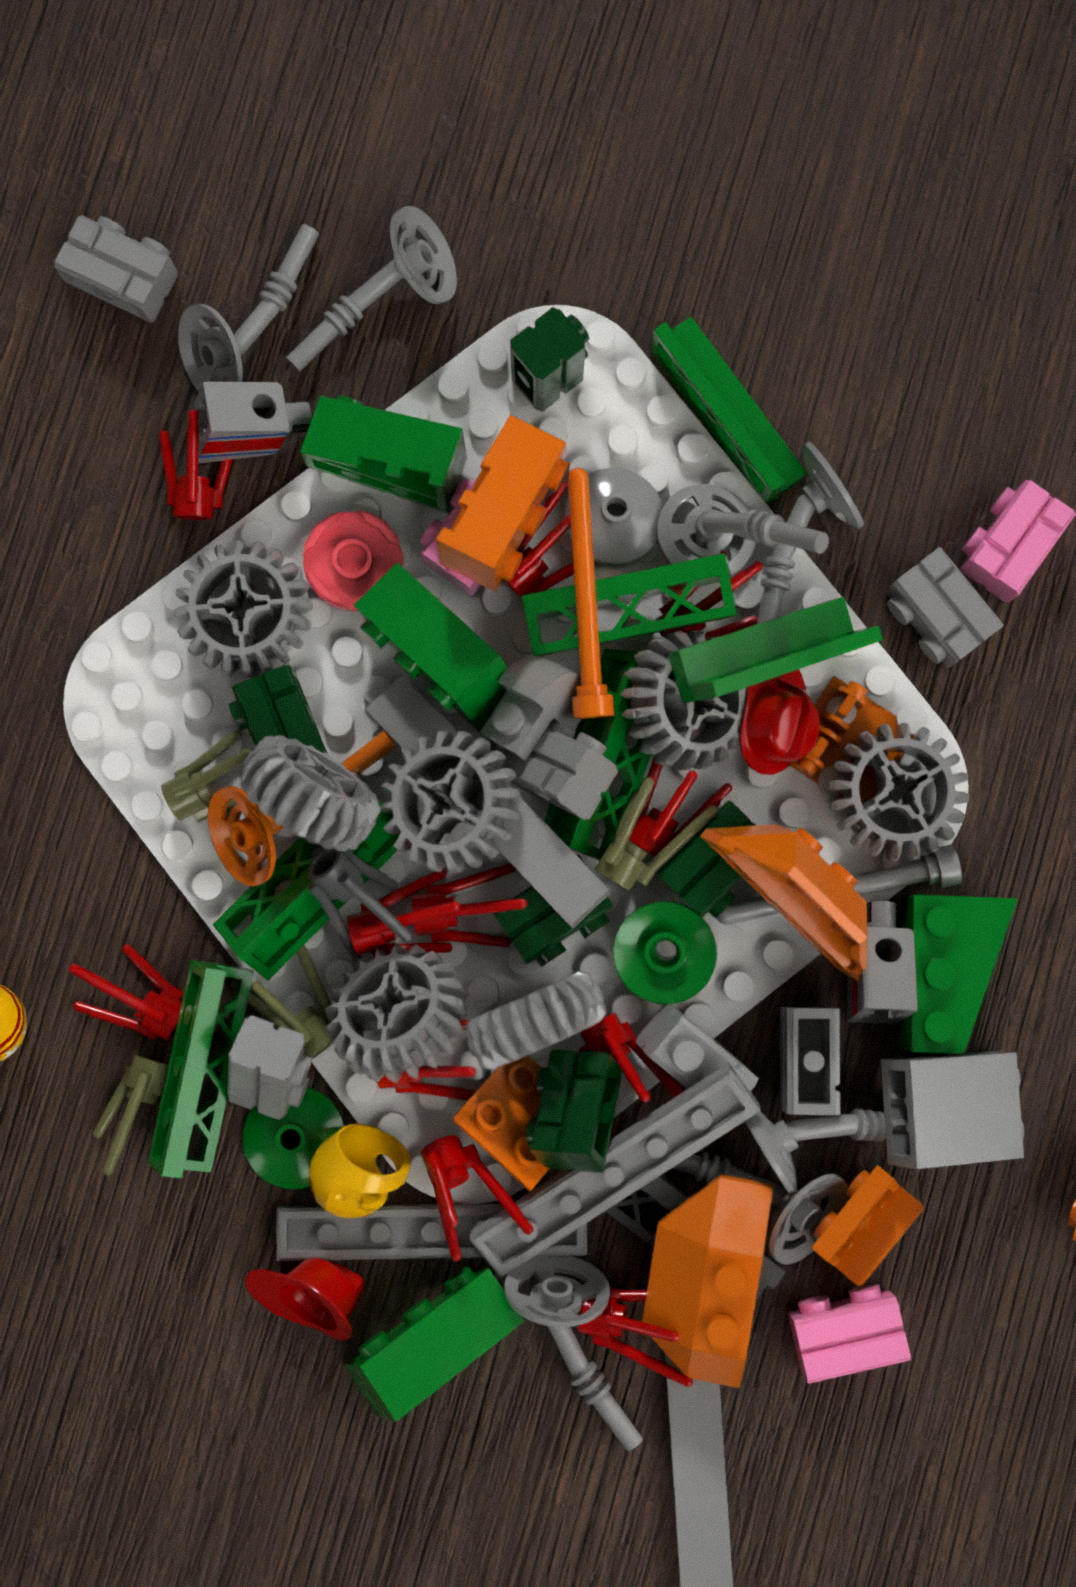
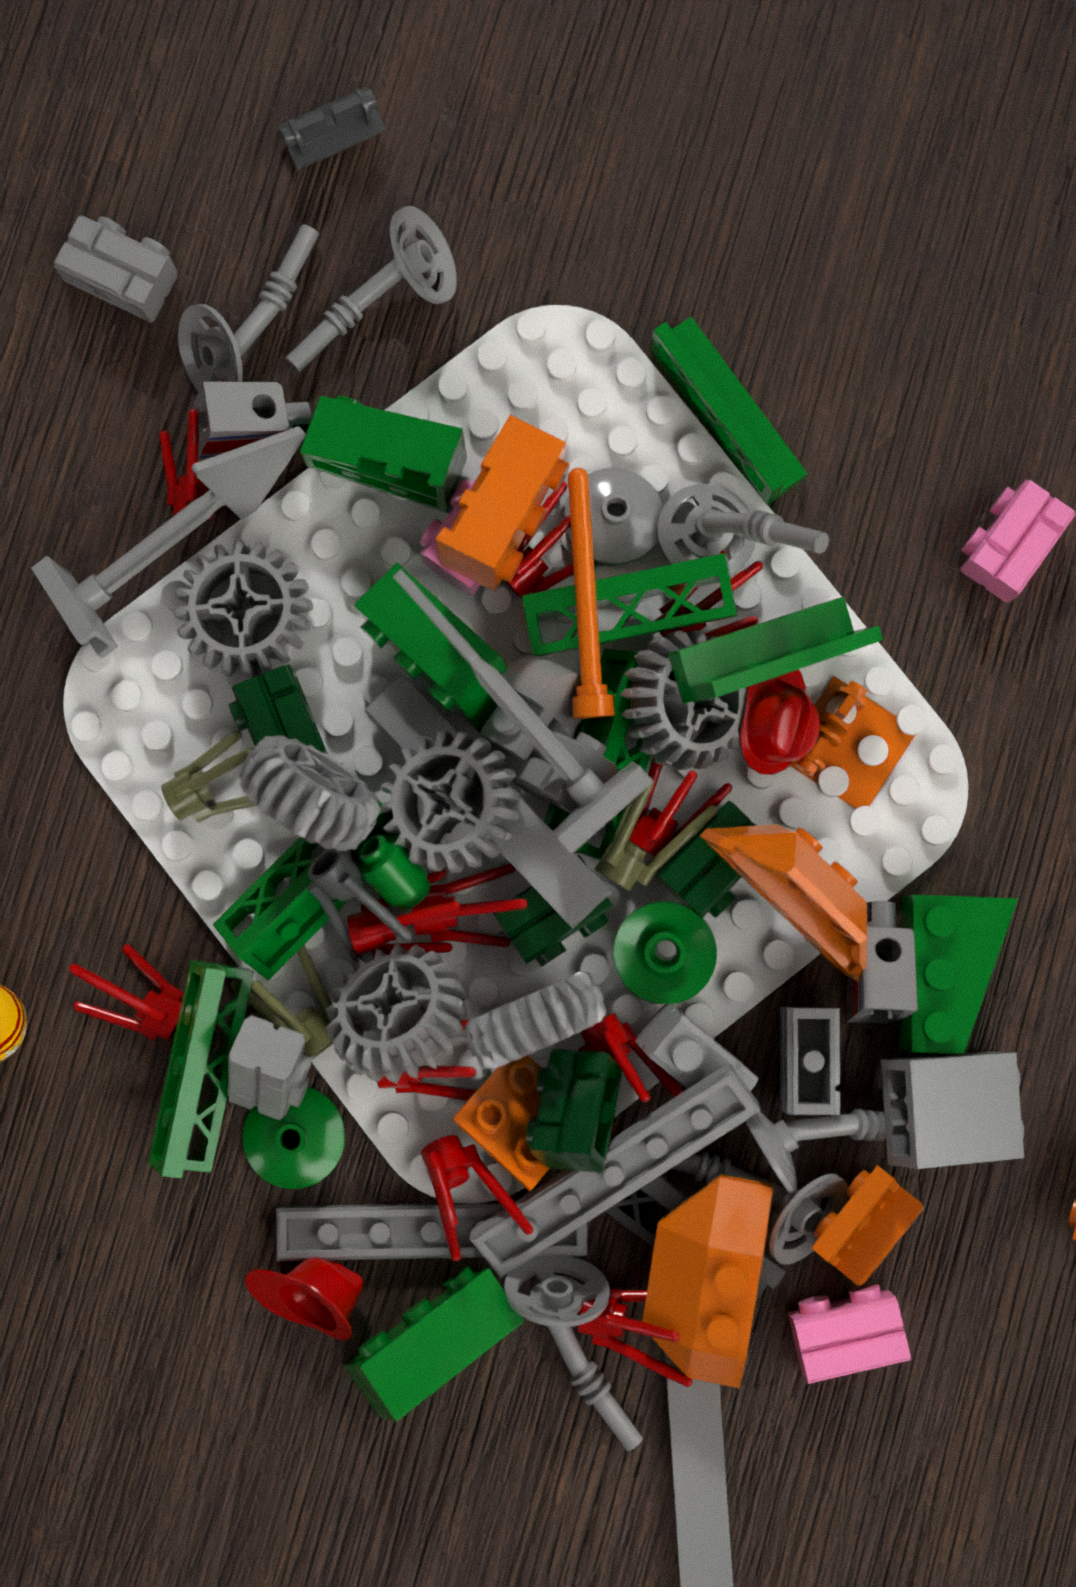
(141, 1083): olive plant -> none
(234, 479): none -> light grey piece
(259, 829): orange dish -> none
(332, 128): none -> dark grey hinge
(346, 1171): yellow helmet -> none
(349, 556): coral tile -> none
(391, 872): none -> green brick
(549, 358): dark green brick -> none
(596, 800): none -> light grey piece
(822, 493): light grey dish -> none
(935, 769): light grey gear -> none
(935, 868): light grey piece -> none
(942, 609): light grey brick -> none

